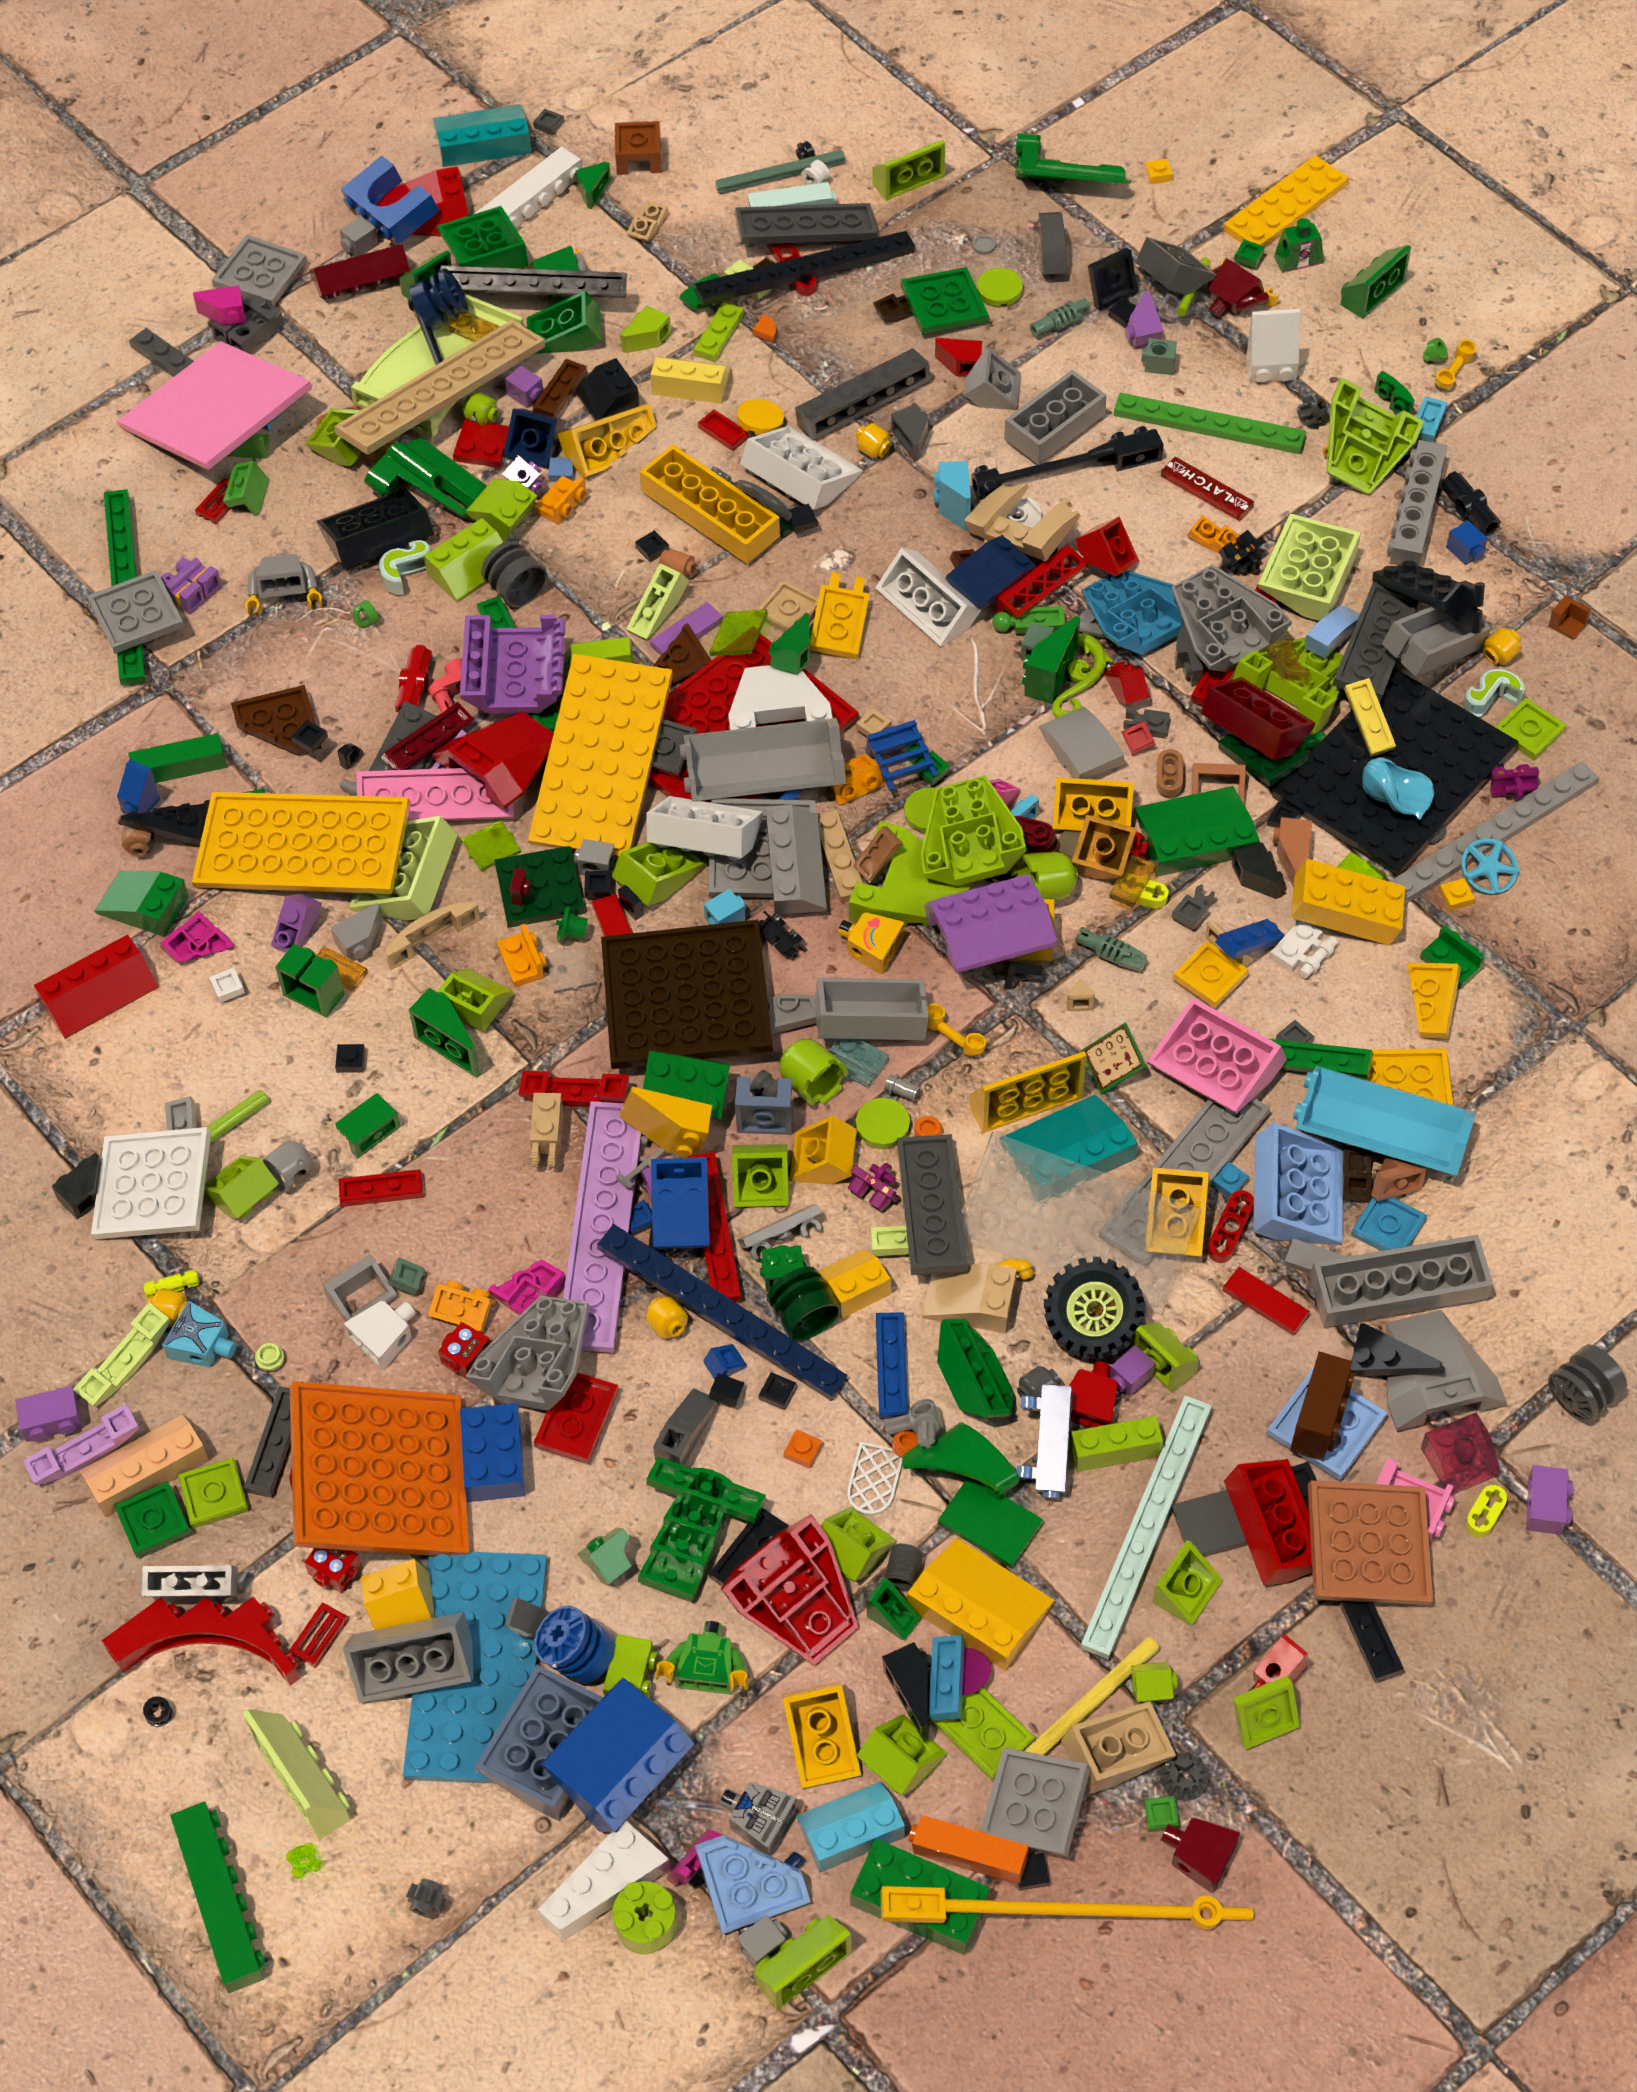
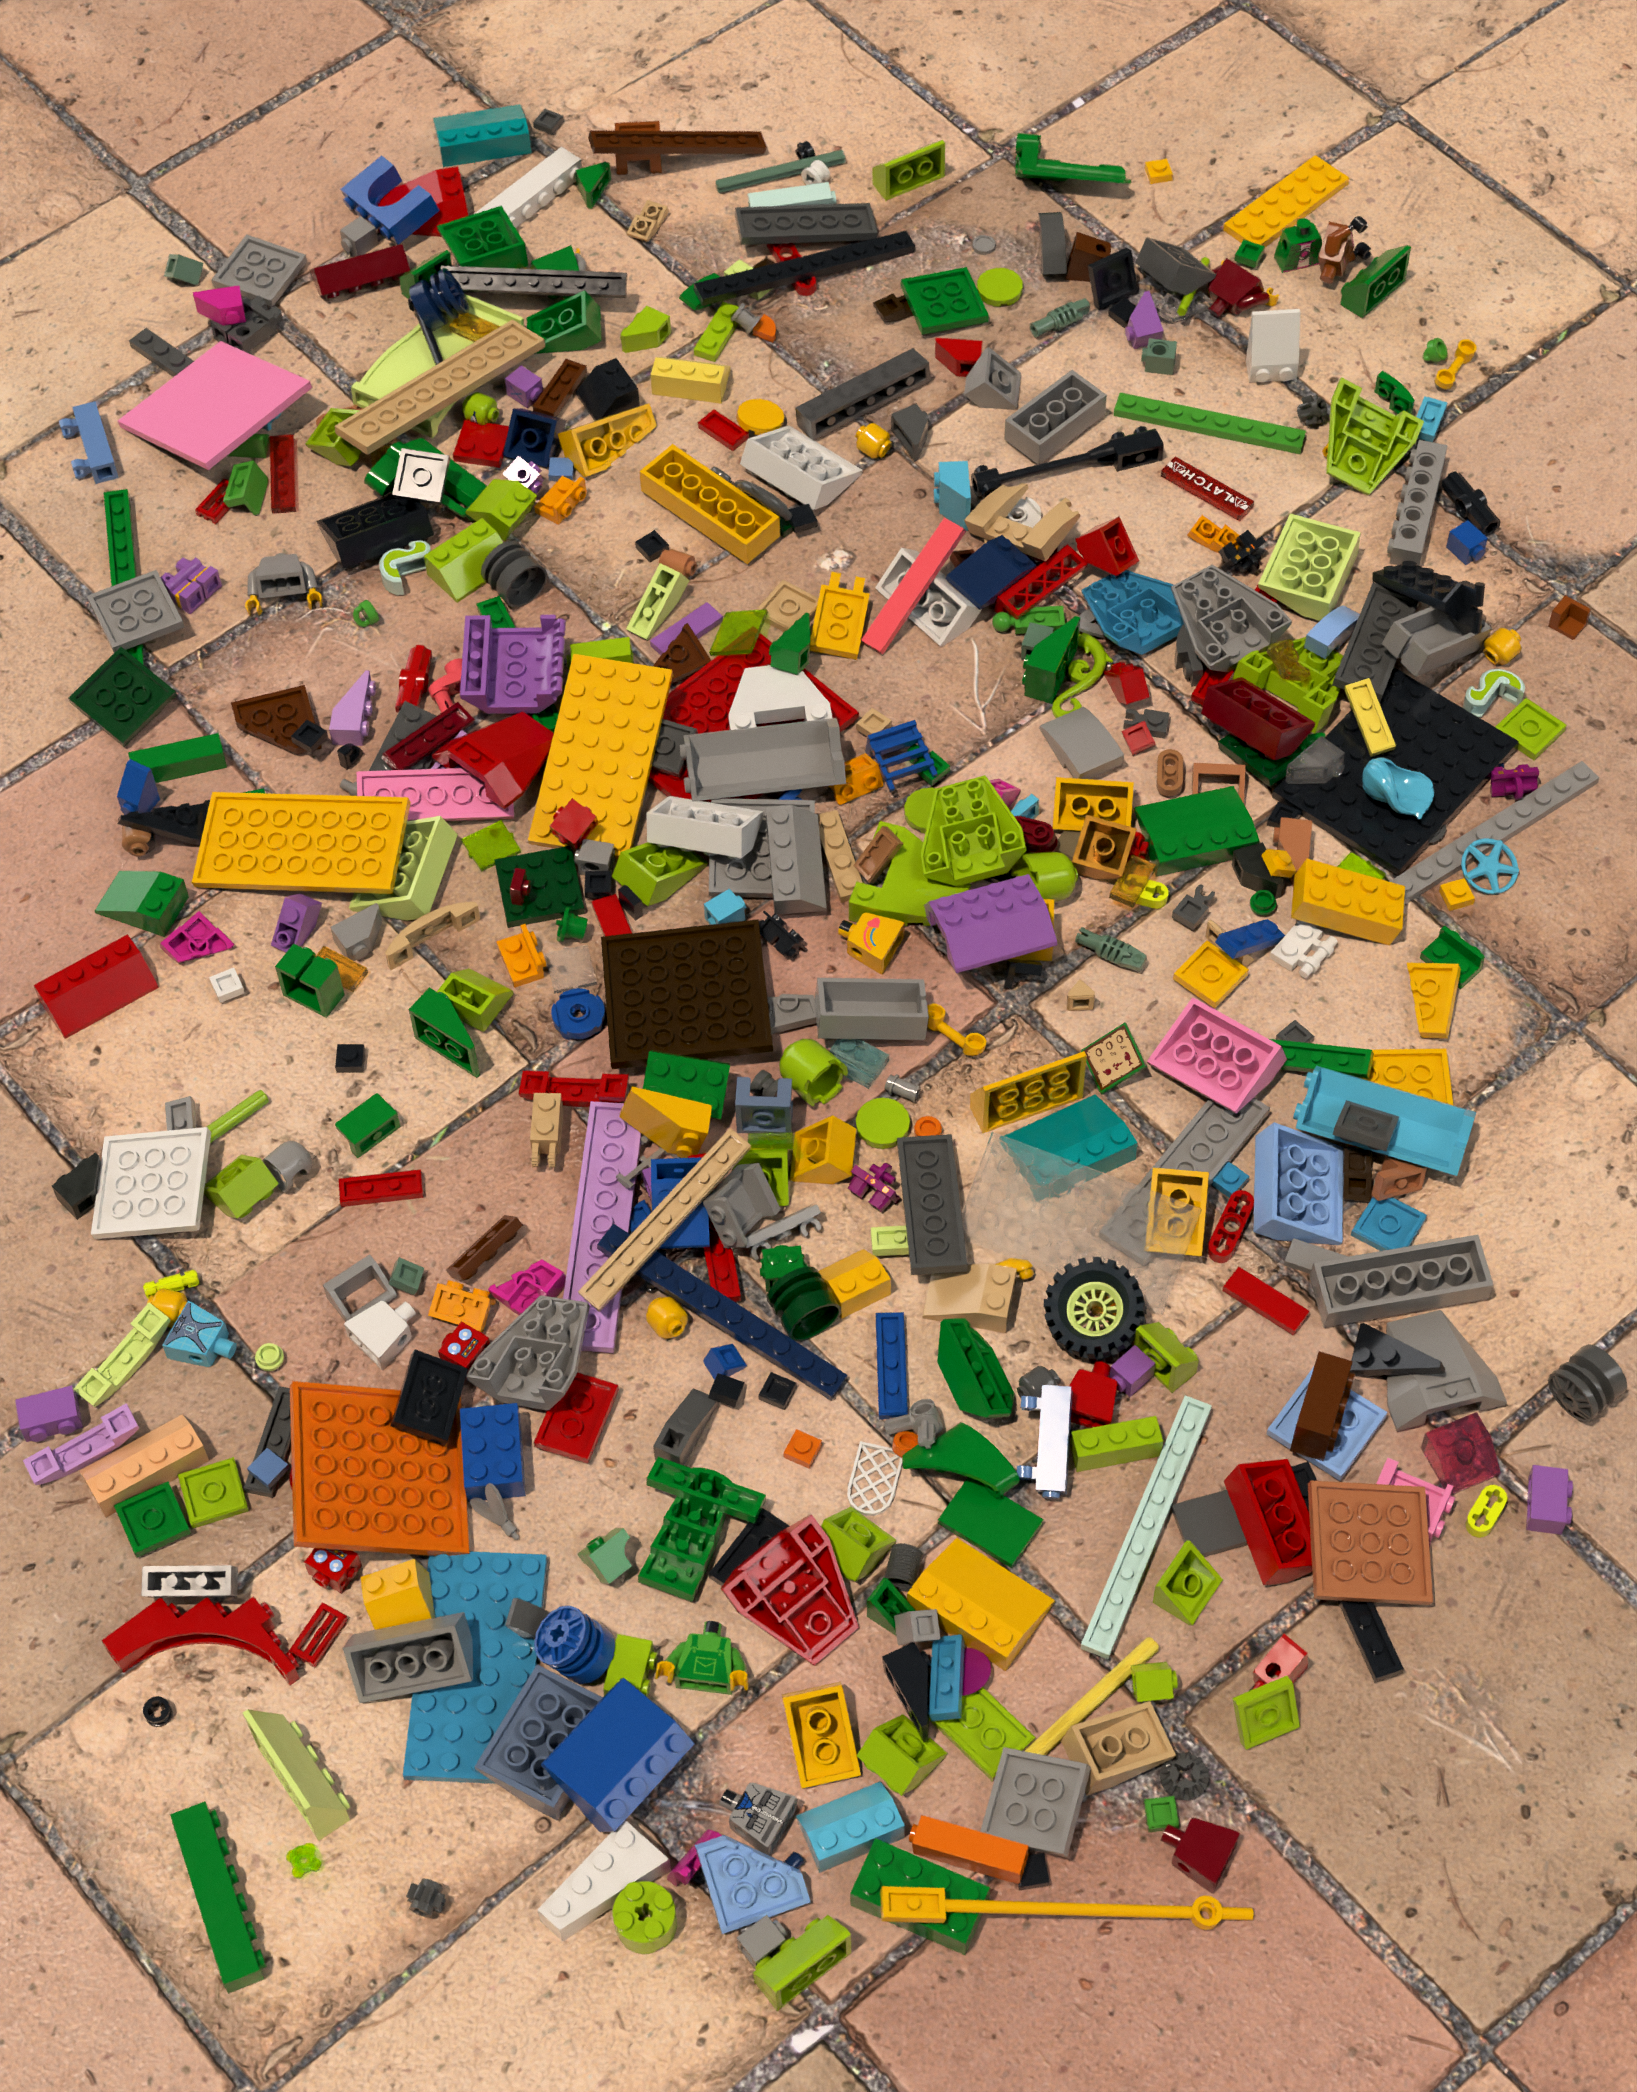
(95, 442): none -> medium blue brick
(122, 696): none -> dark green plate
(183, 269): none -> sand green panel
(268, 1468): none -> medium blue tile
(282, 473): none -> clear red tile
(350, 714): none -> lavender slope
(421, 476): none -> plate
(429, 1397): none -> black plate
(485, 1248): none -> reddish brown plate
(494, 1510): none -> light grey piece
(573, 824): none -> red head
(580, 1027): none -> blue plate
(664, 1220): none -> tan tile
(677, 142): none -> reddish brown plate
(740, 1204): none -> light grey panel
(745, 318): none -> light grey bush
(770, 1141): none -> clear neon green piece
(913, 585): none -> coral tile
(917, 1627): none -> light grey panel
(1085, 252): none -> reddish brown torso
(1263, 902): none -> green plate
(1278, 863): none -> yellow plate
(1316, 764): none -> clear slope
(1339, 247): none -> dark orange torso
(1365, 1126): none -> dark grey plate

